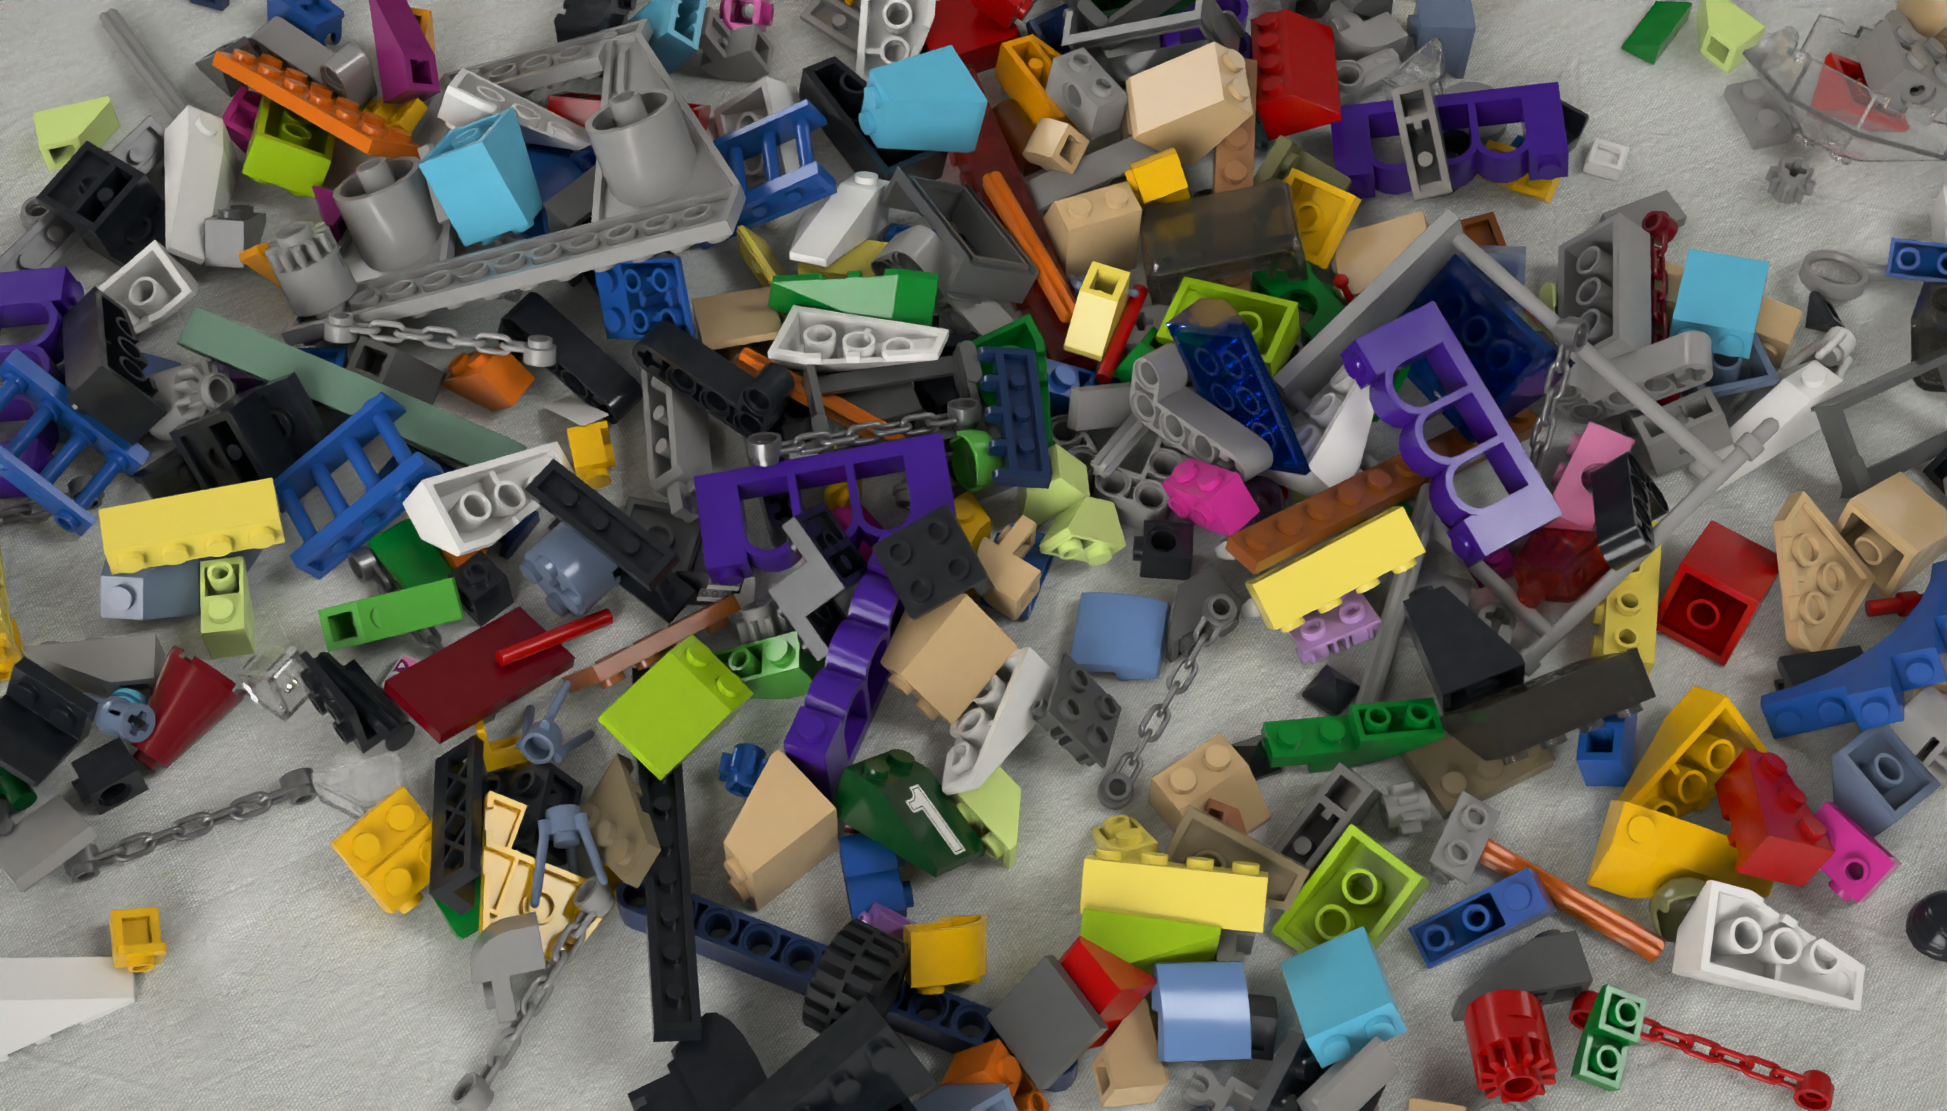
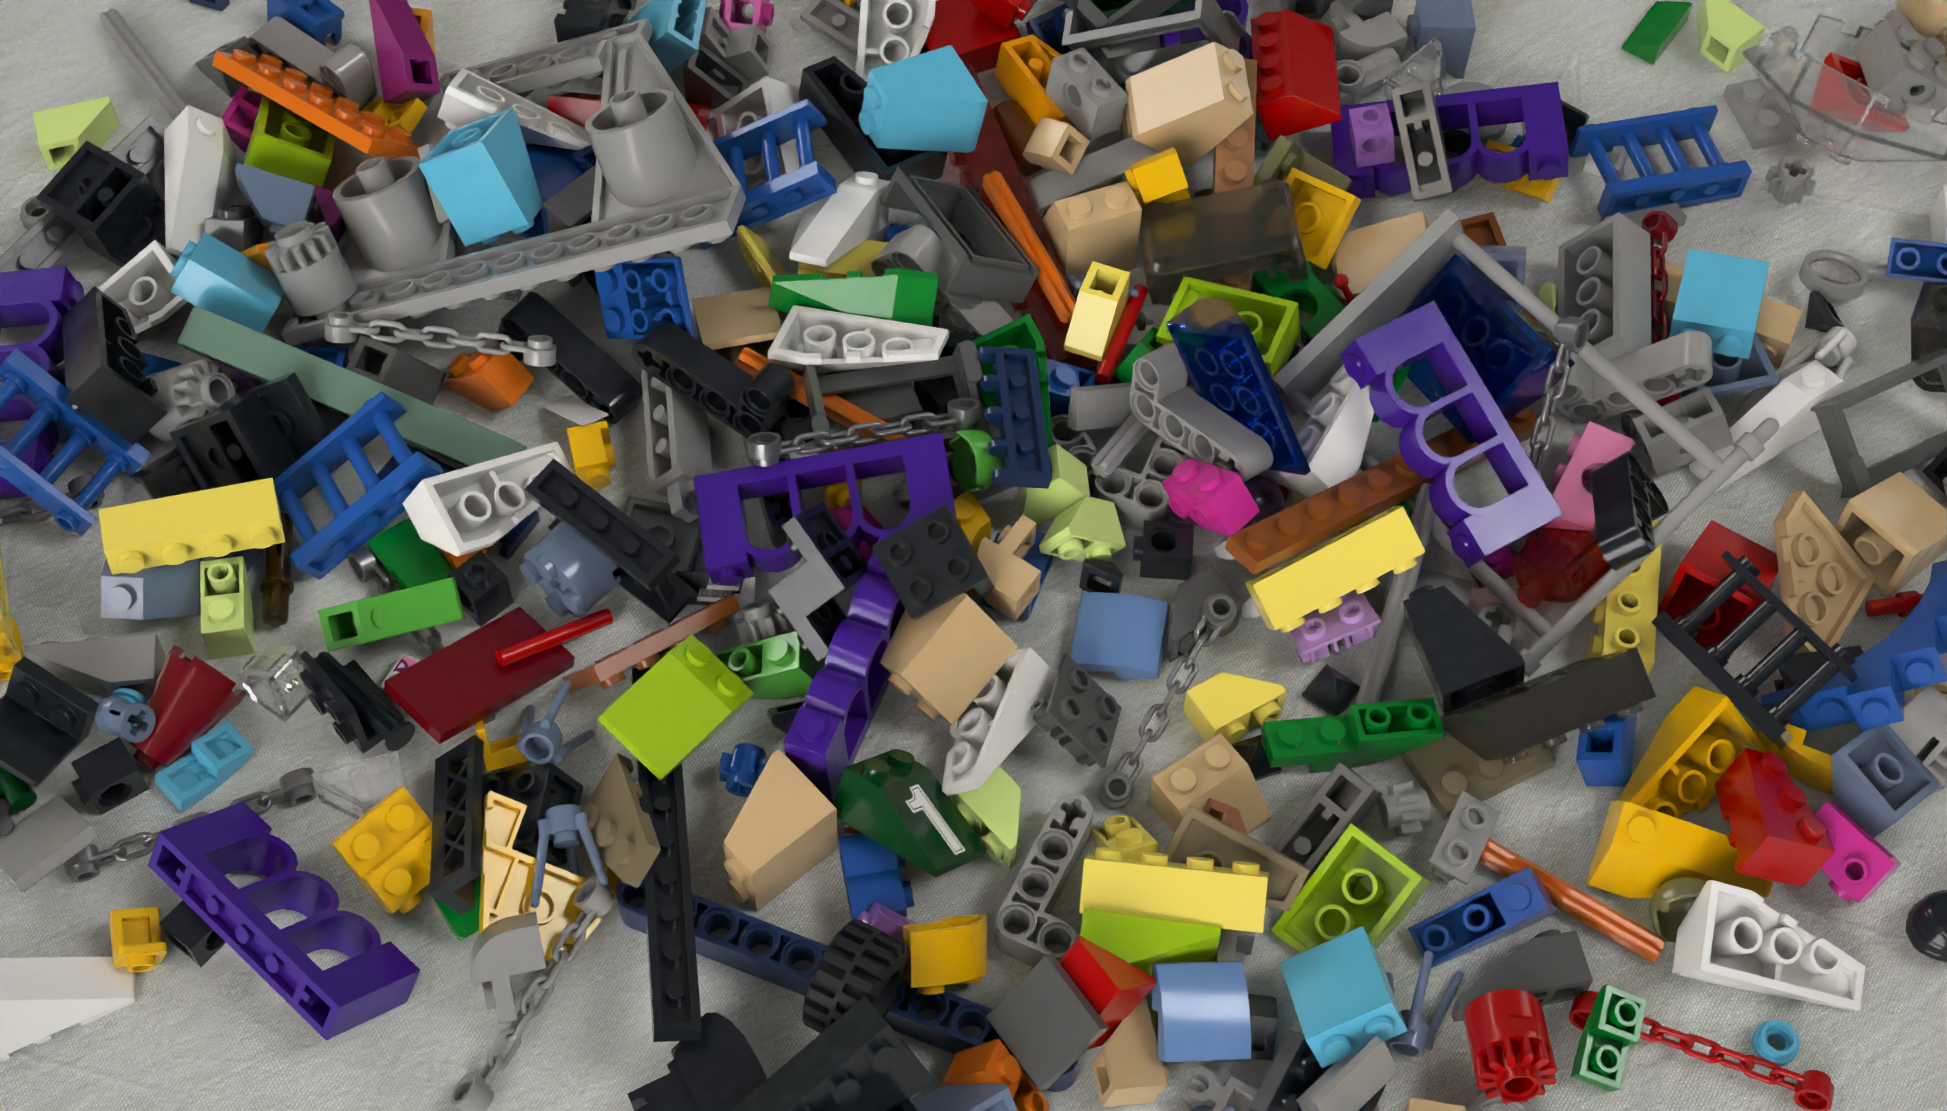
(191, 934): none -> black brick
(209, 765): none -> medium azure slope
(226, 283): none -> medium azure brick
(233, 839): none -> dark purple fence
(274, 197): none -> sand blue slope
(277, 583): none -> dark brown axle
(710, 79): none -> dark grey slope
(784, 715): none -> black slope
(1050, 877): none -> light grey beam
(1100, 576): none -> black slope
(1232, 705): none -> light yellow slope
(1371, 135): none -> medium lavender brick
(1419, 1034): none -> sand blue plant
(1684, 185): none -> blue fence
(1744, 688): none -> black fence
(1782, 1033): none -> medium azure plate
(1802, 761): none -> yellow slope

